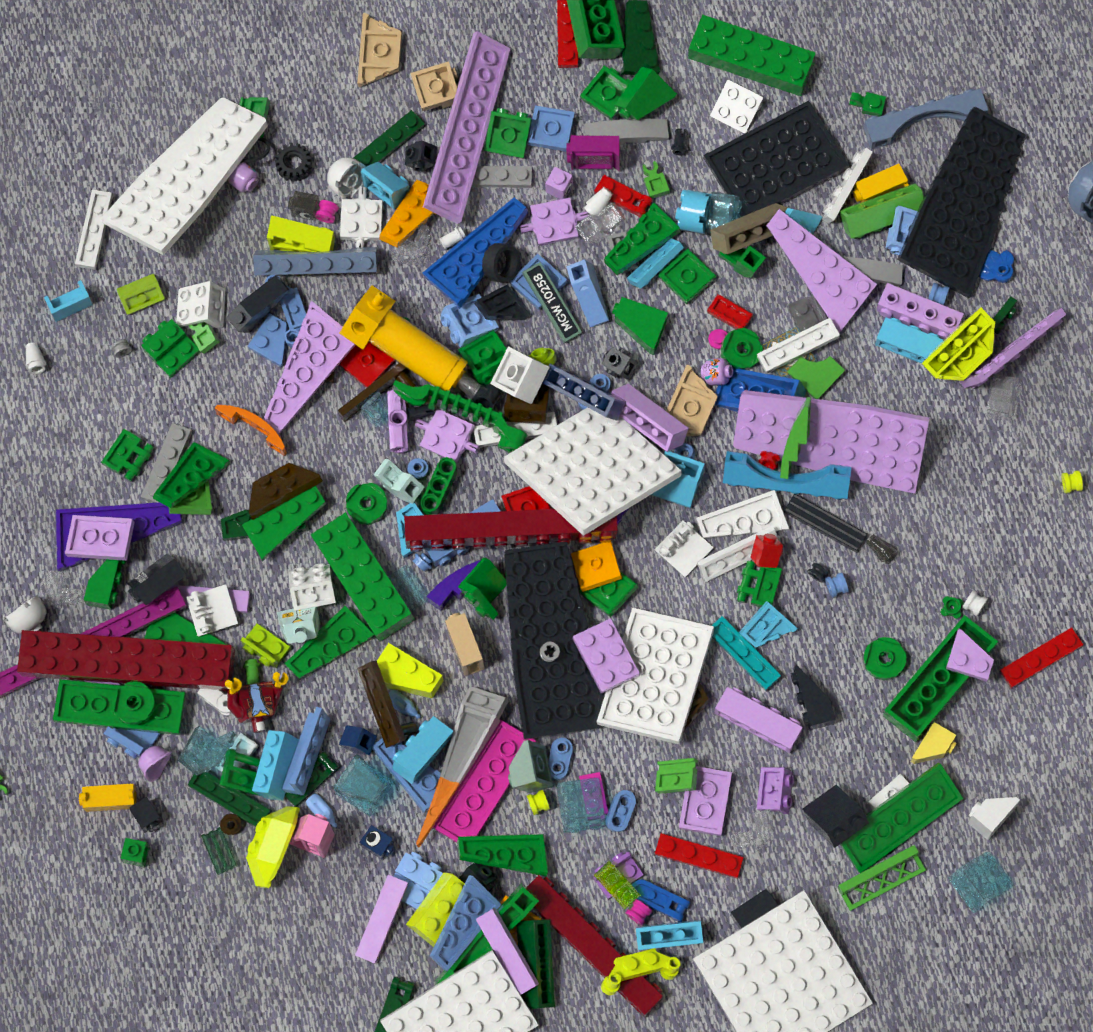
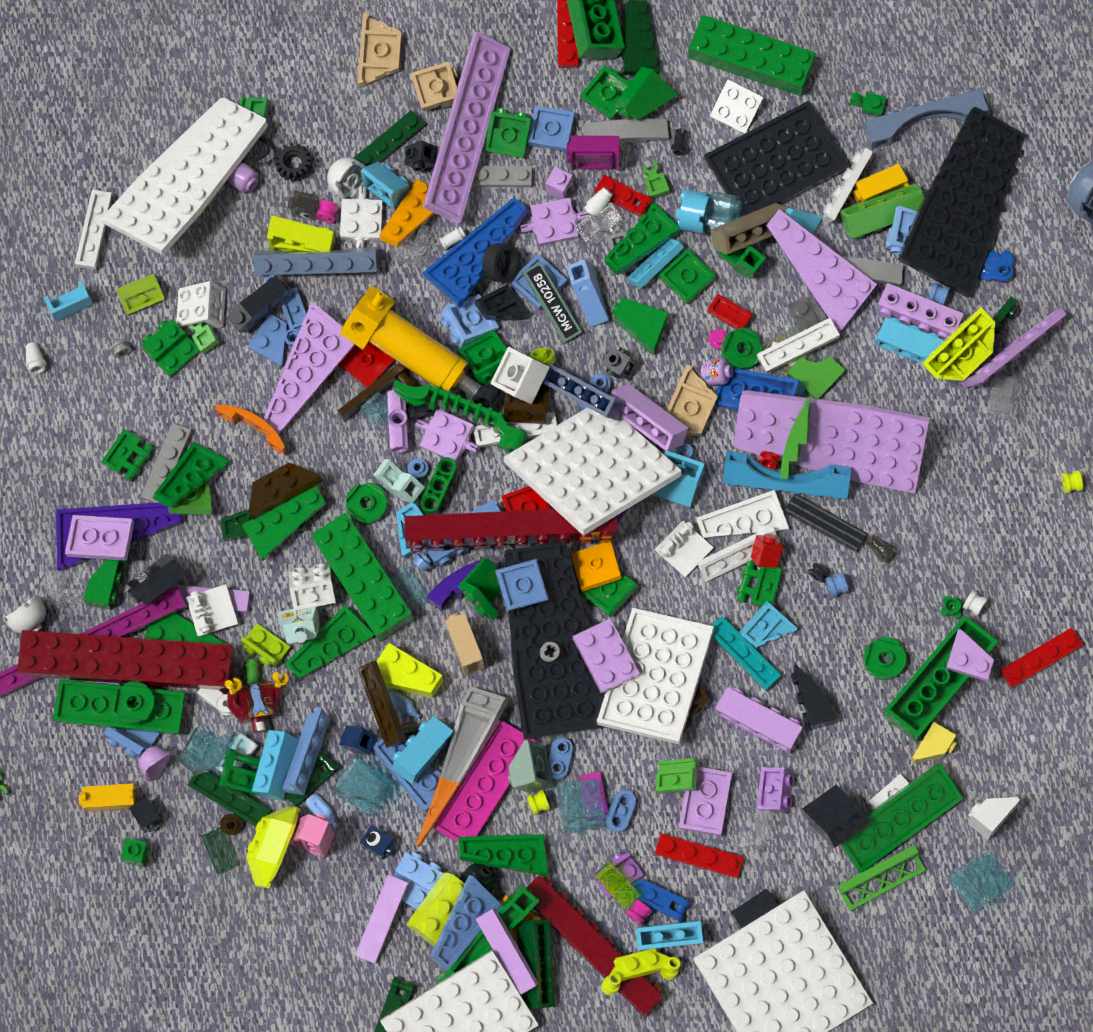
(521, 585): none -> medium blue plate

